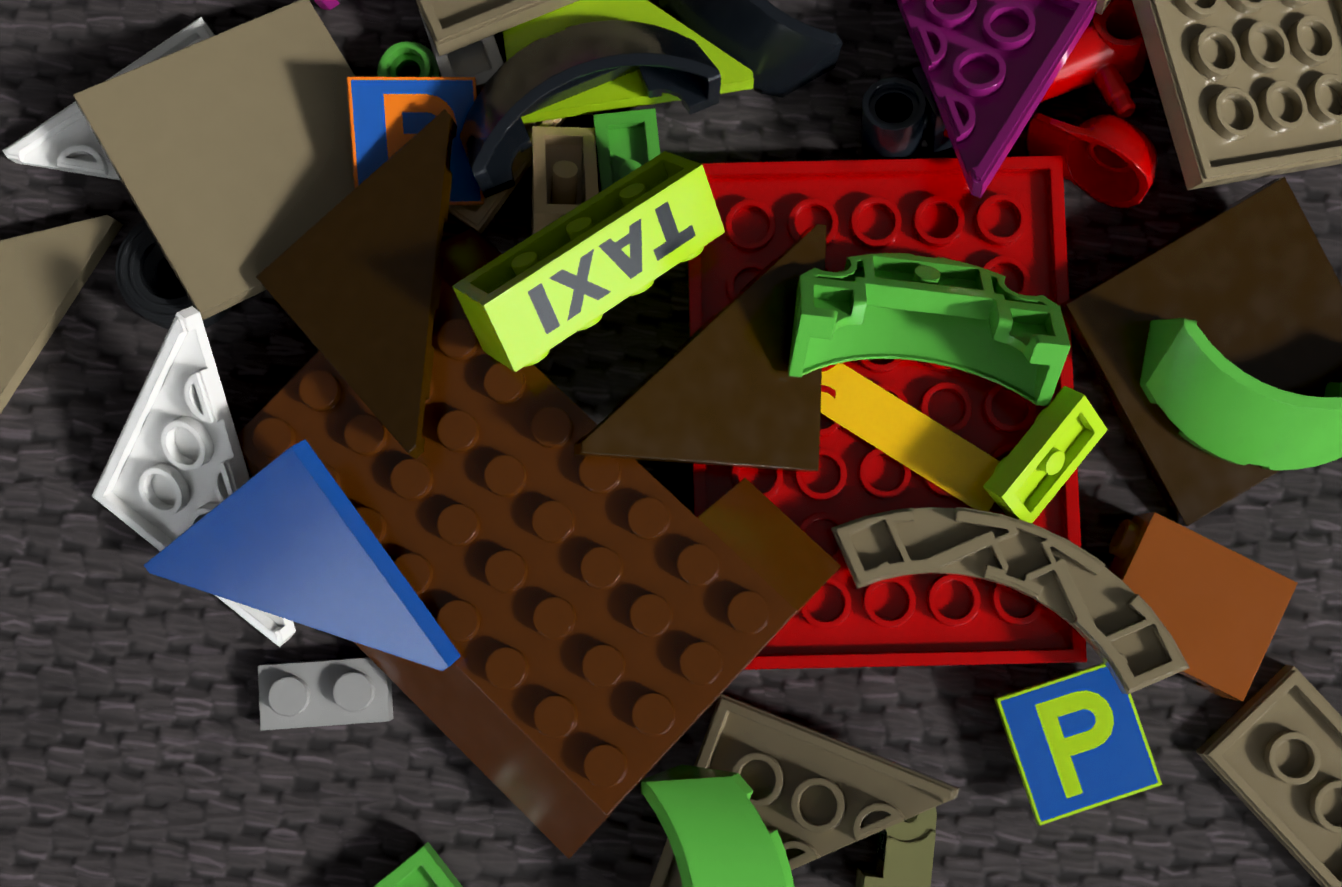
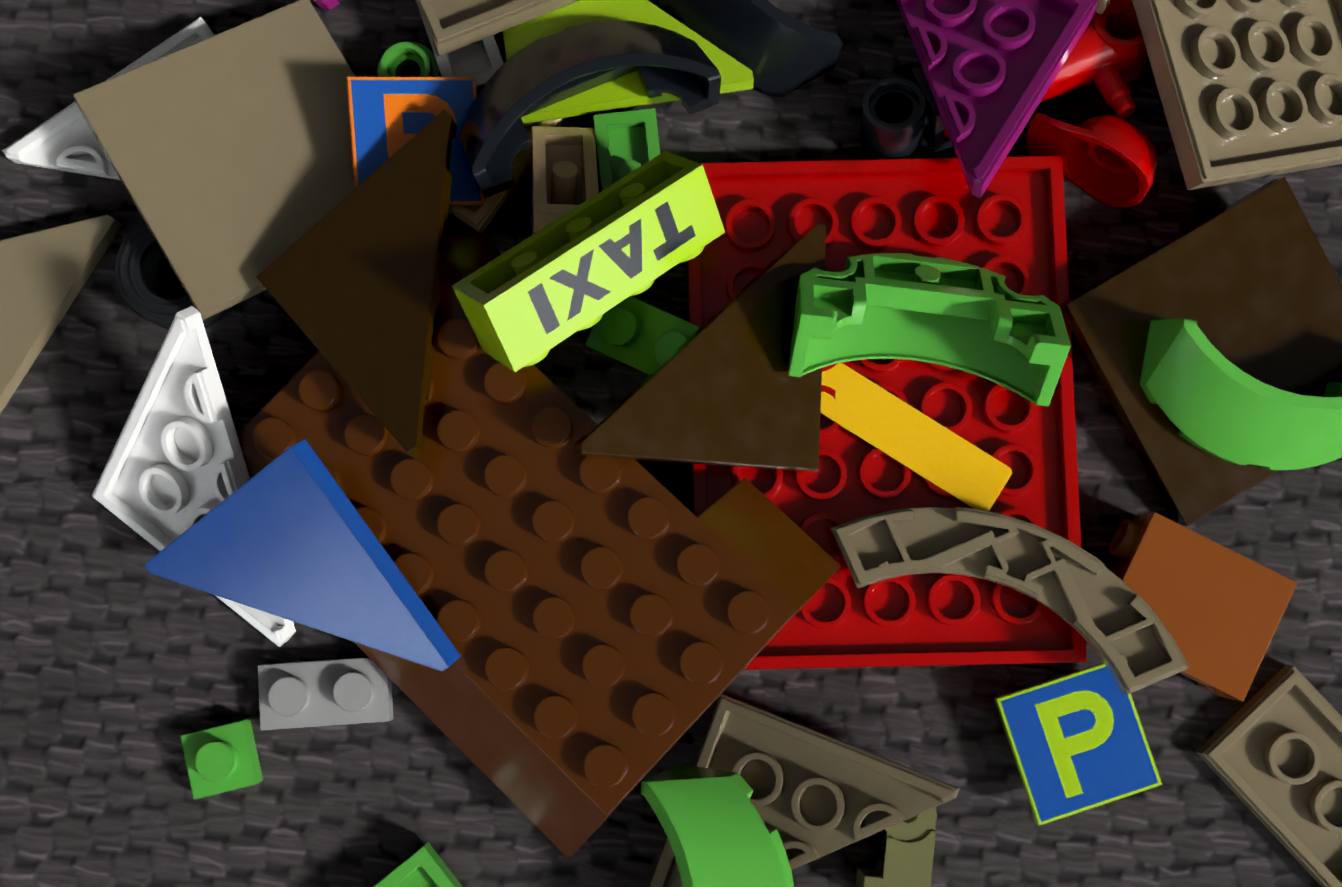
(221, 758): none -> bright green plate
(639, 335): none -> bright green plate
(1046, 456): lime plate -> none

